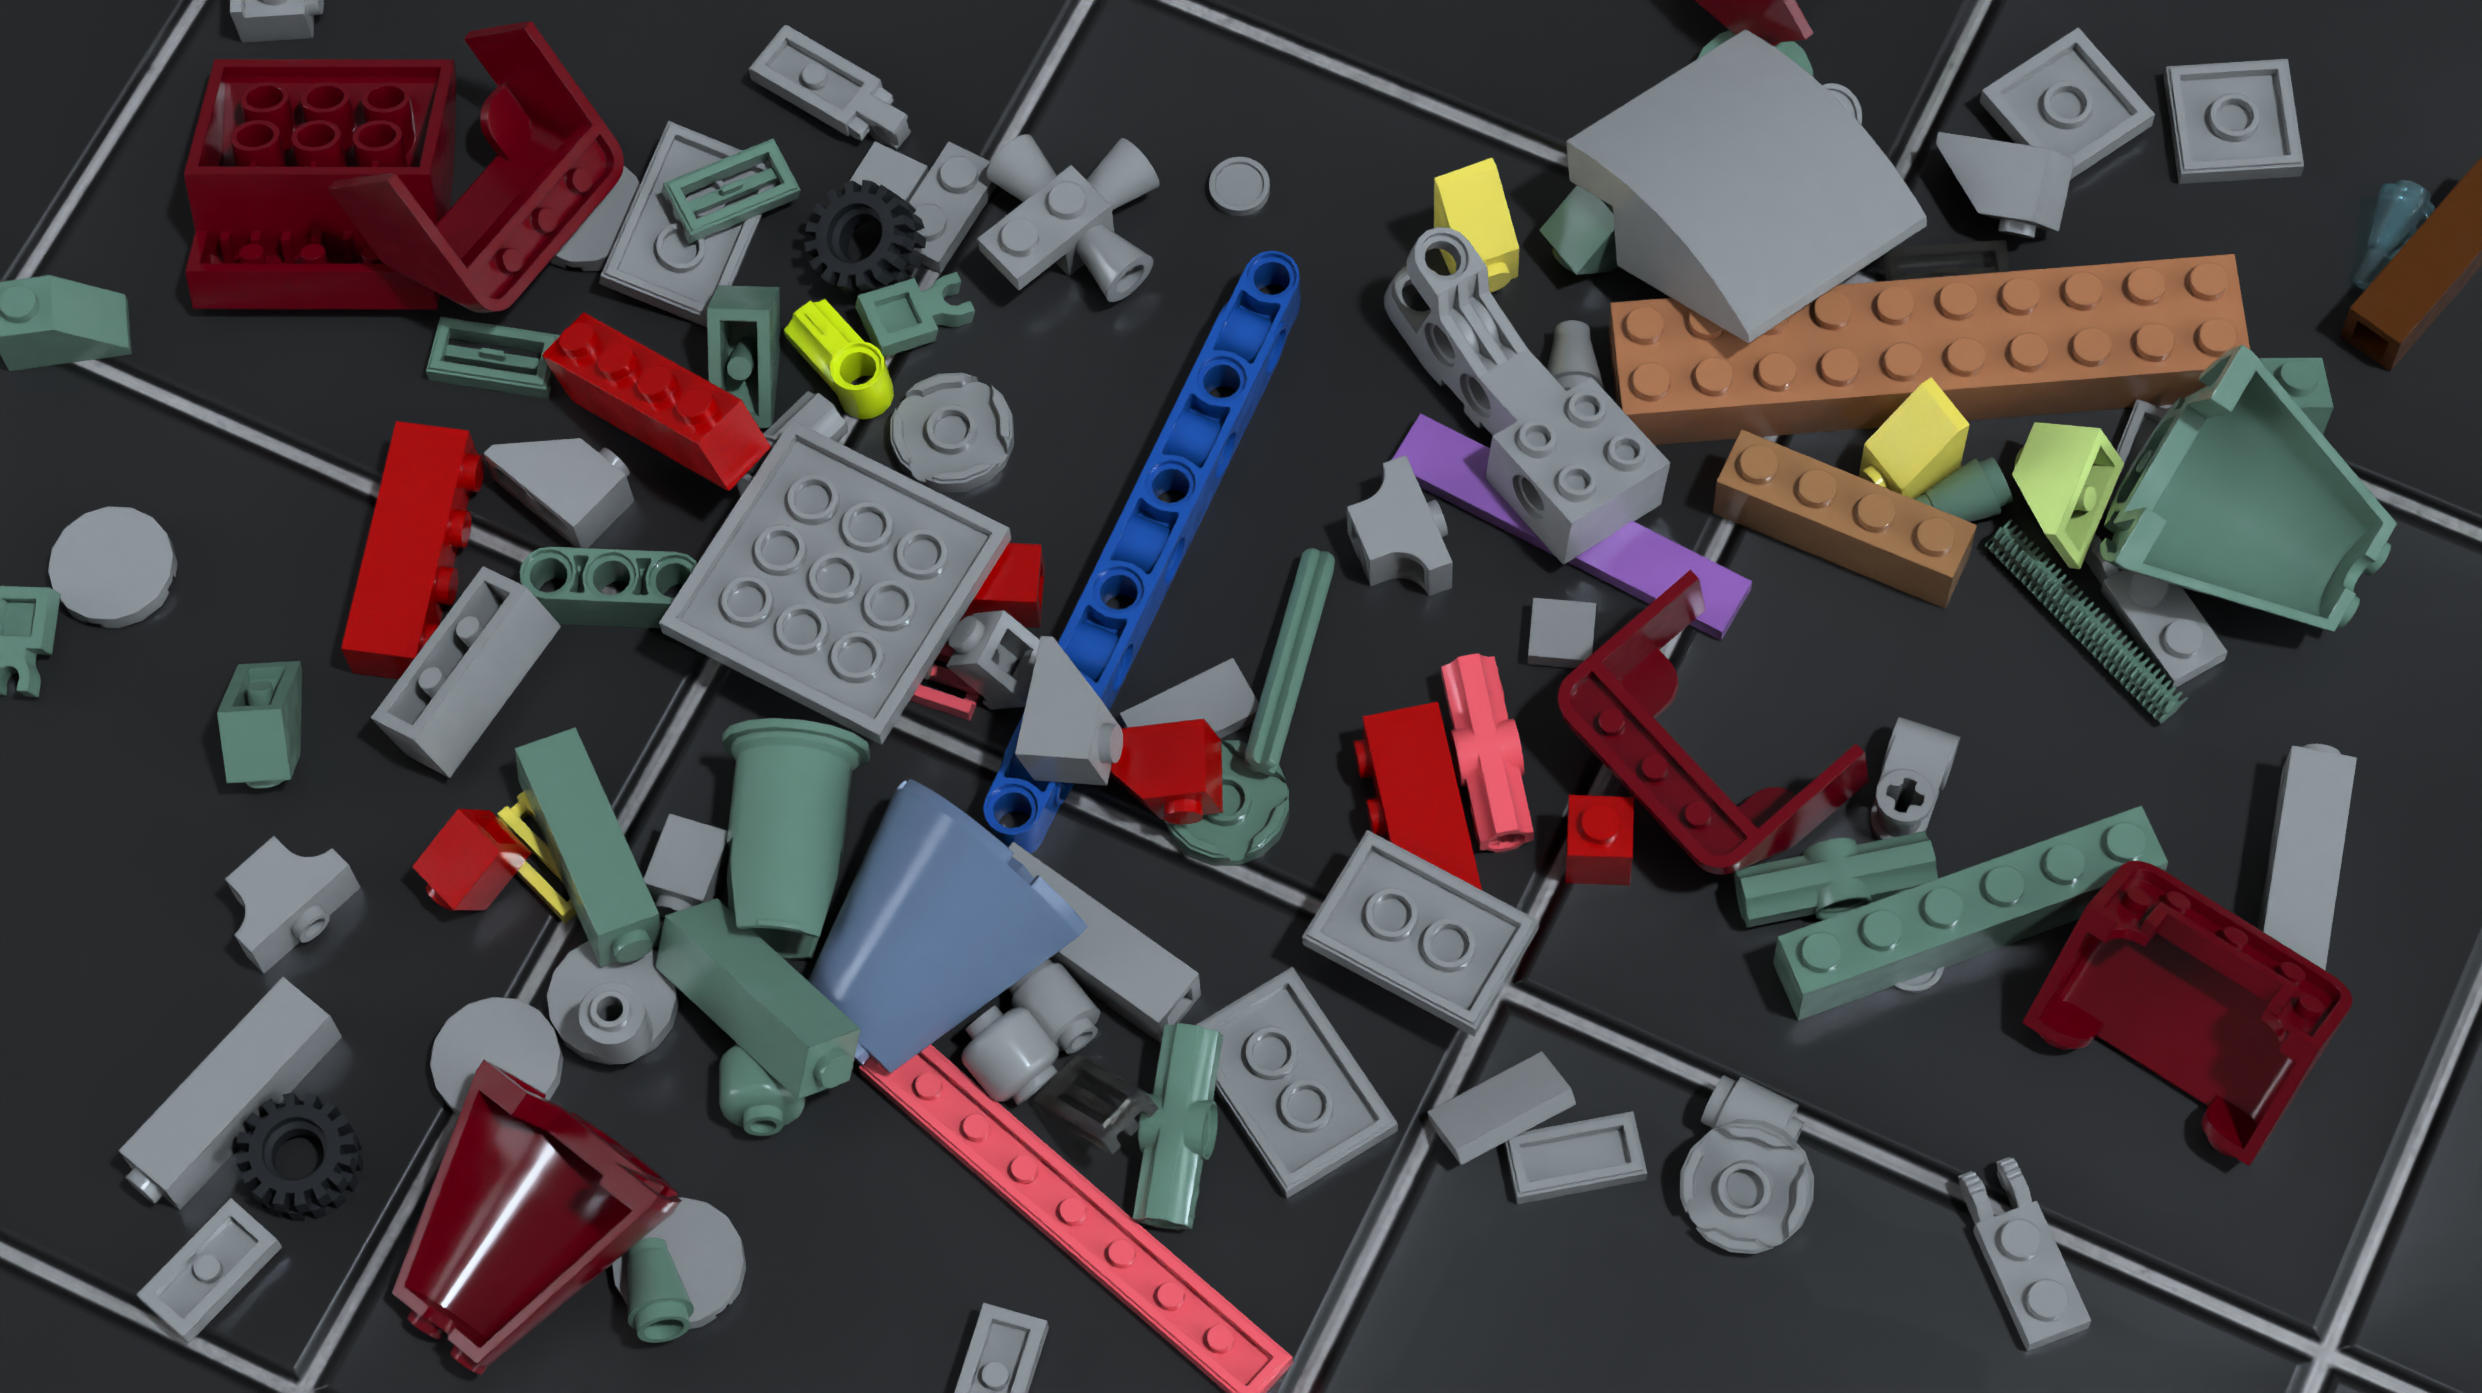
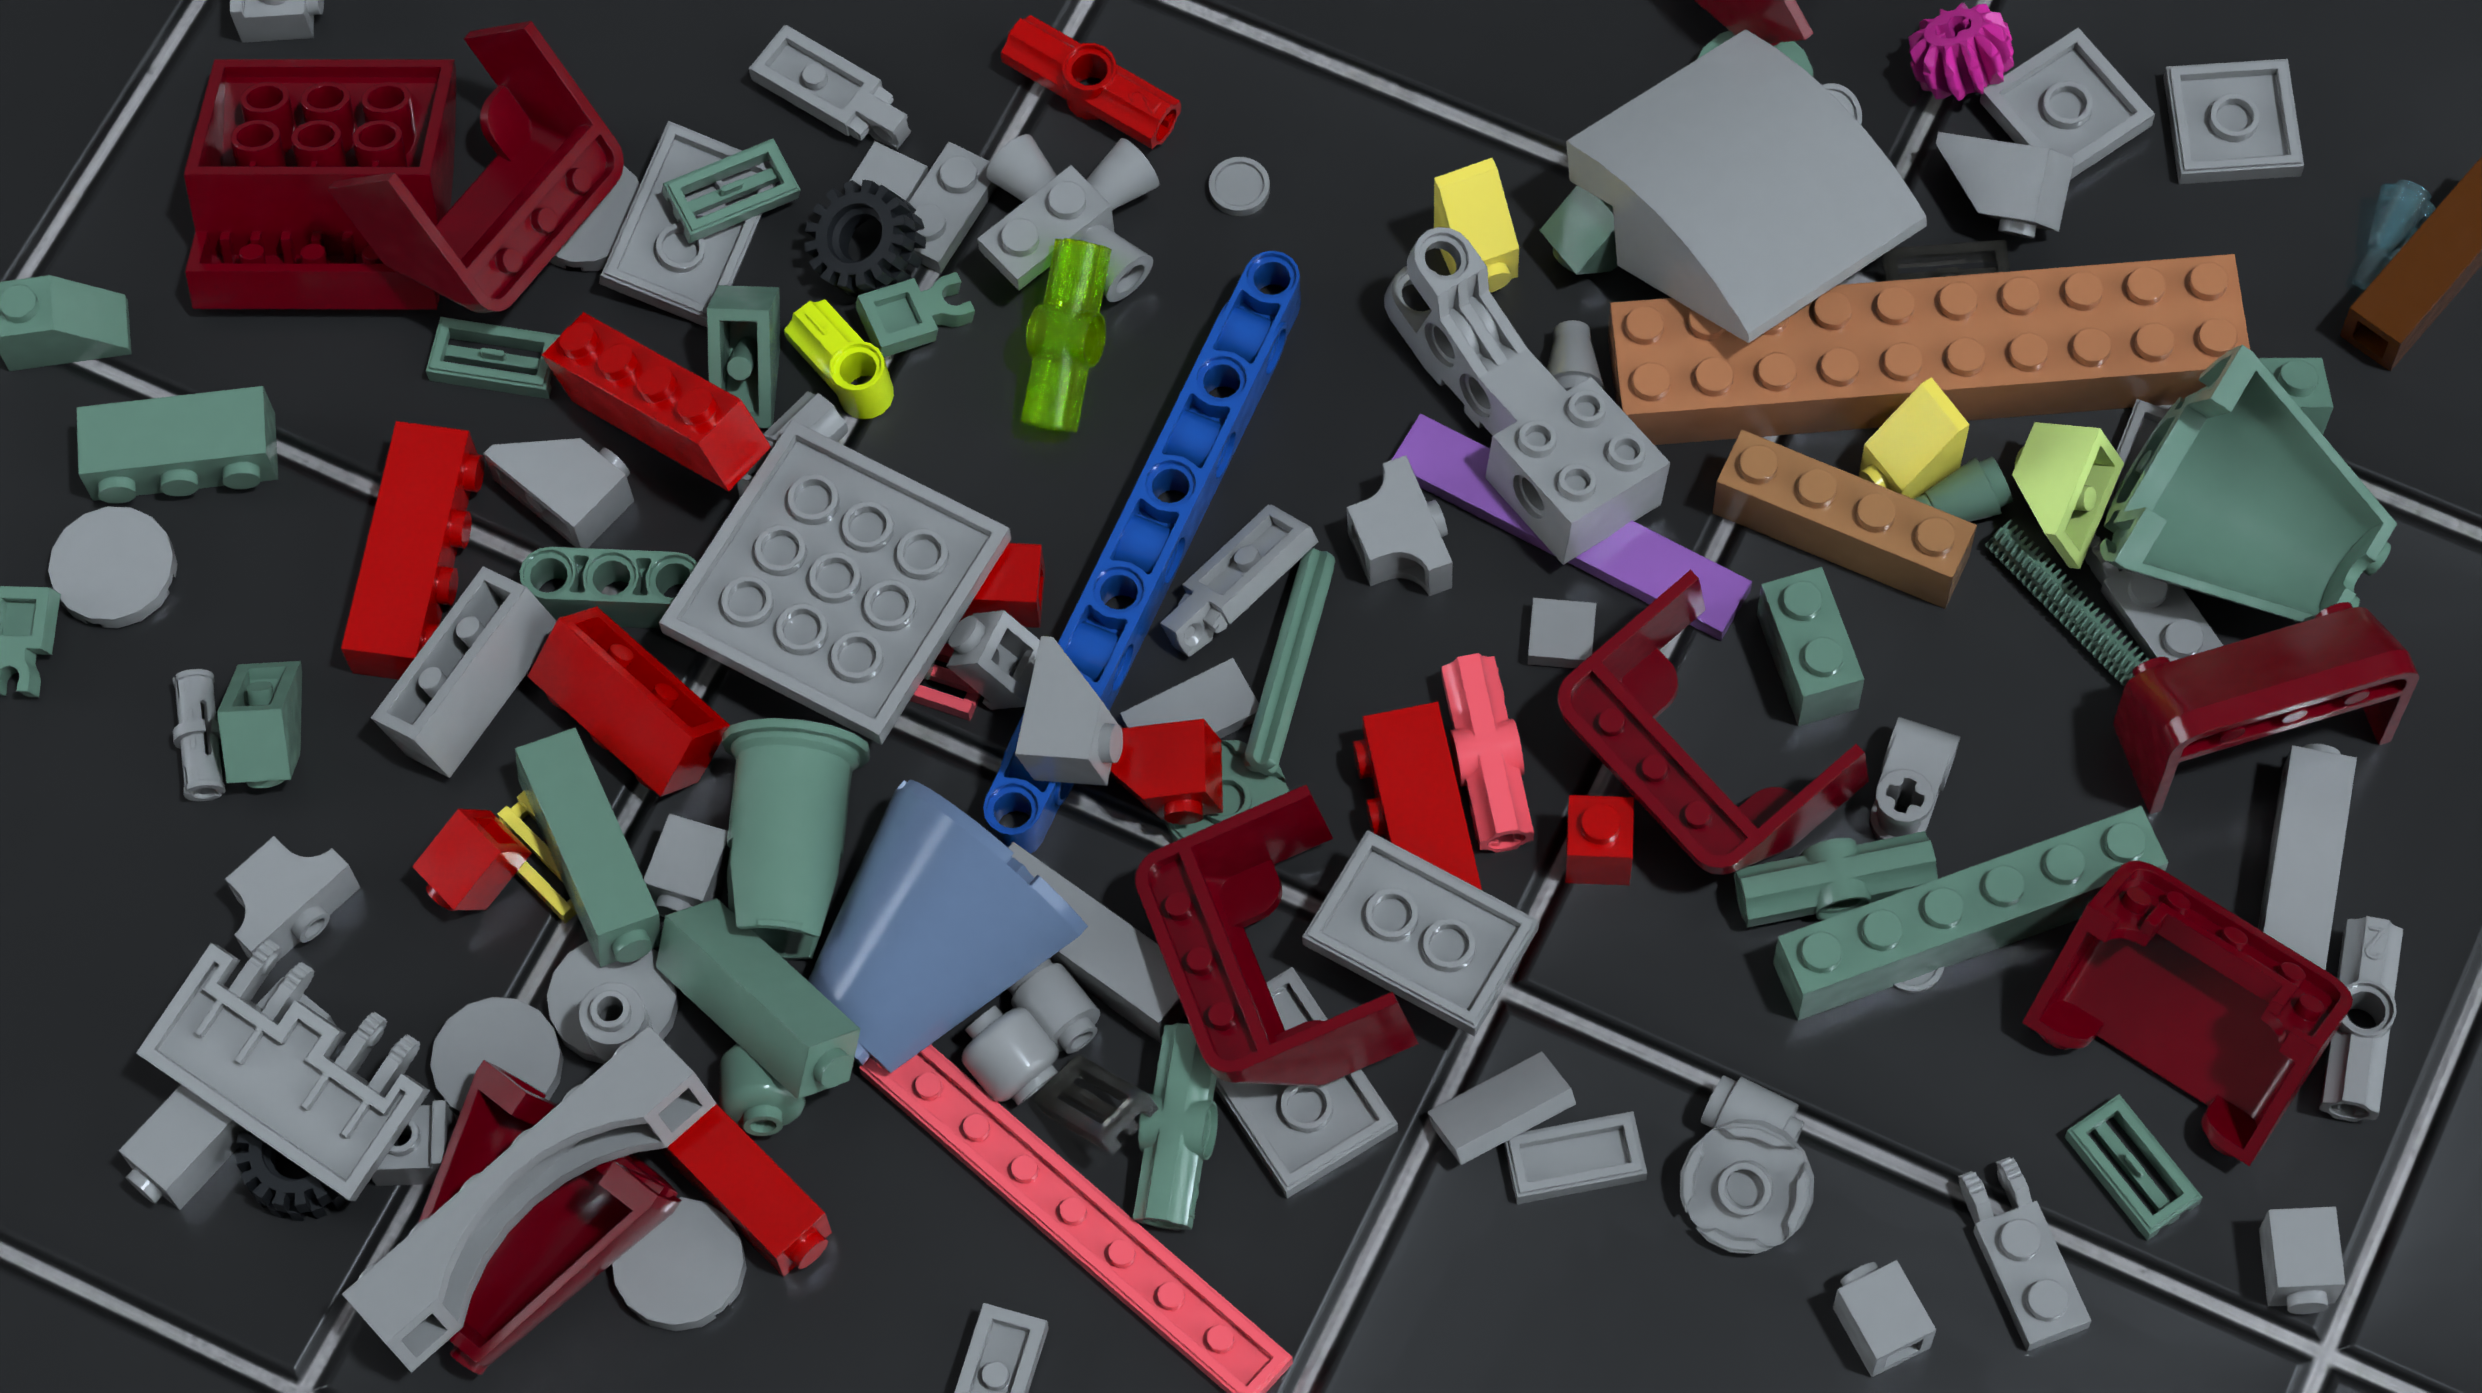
(177, 444): none -> sand green brick
(198, 735): none -> light grey pin
(209, 1270): light grey plate -> none
(276, 1068): none -> light grey hinge
(422, 1155): none -> light grey brick
(626, 1107): none -> light grey arch
(628, 701): none -> red brick
(656, 1295): sand green cone -> none
(750, 1191): none -> red brick
(952, 433): light grey tile -> none
(1066, 335): none -> clear neon green piece
(1118, 99): none -> red piece
(1200, 901): none -> dark red windscreen
(1237, 577): none -> light grey hinge
(1810, 646): none -> sand green brick
(1883, 1316): none -> light grey brick
(1961, 51): none -> dark pink gear
(2114, 1183): none -> sand green tile
(2259, 690): none -> dark red windscreen
(2302, 1258): none -> light grey brick
(2356, 1054): none -> light grey piece

